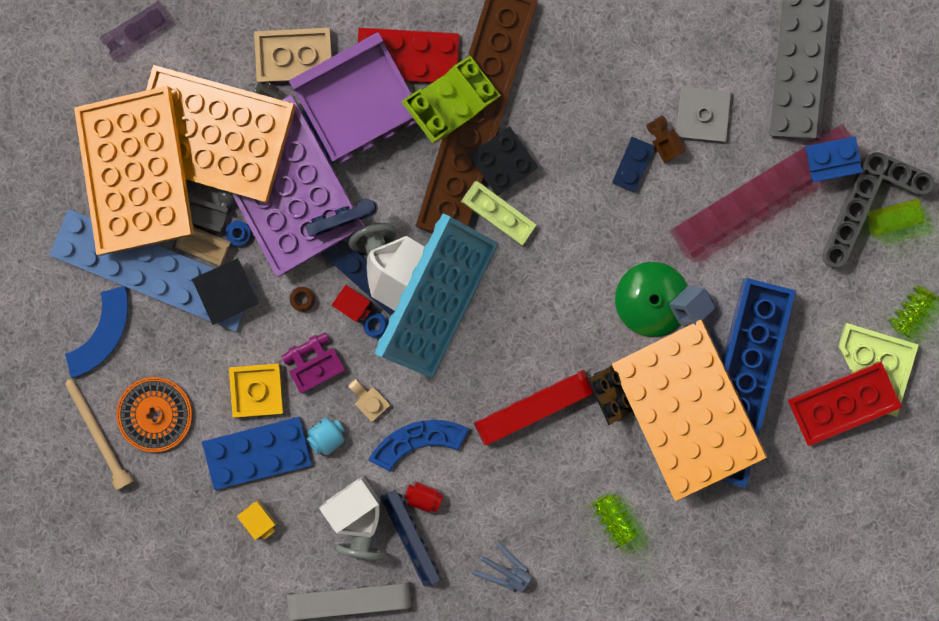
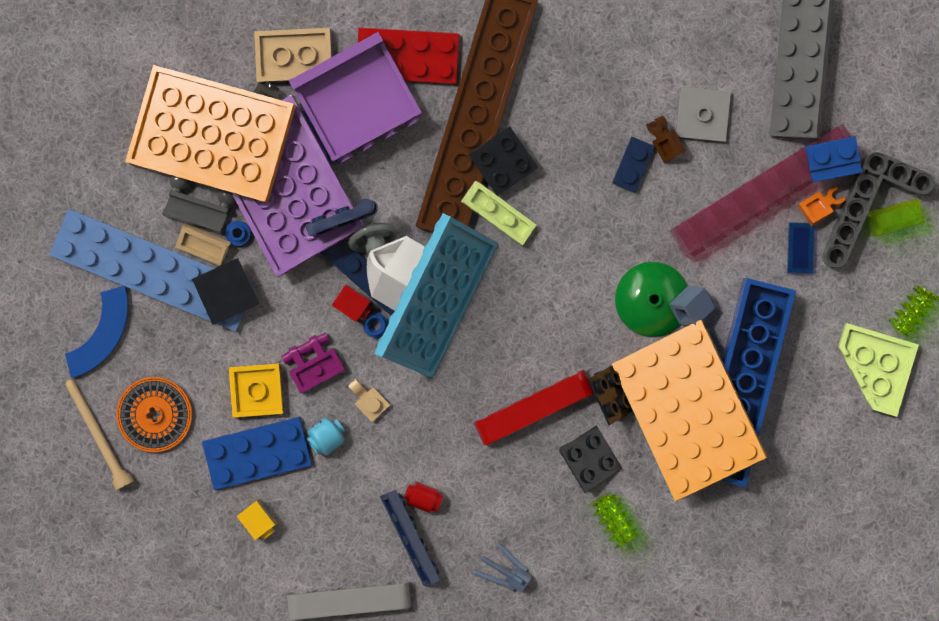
(134, 171): light orange plate -> none
(136, 30): clear purple plate -> none
(294, 299): reddish brown plate -> none
(355, 513): white piece -> none
(415, 436): blue tile -> none
(451, 100): lime slope -> none
(590, 459): none -> black hinge
(800, 248): none -> clear blue tile
(818, 207): none -> orange plate
(844, 403): red plate -> none

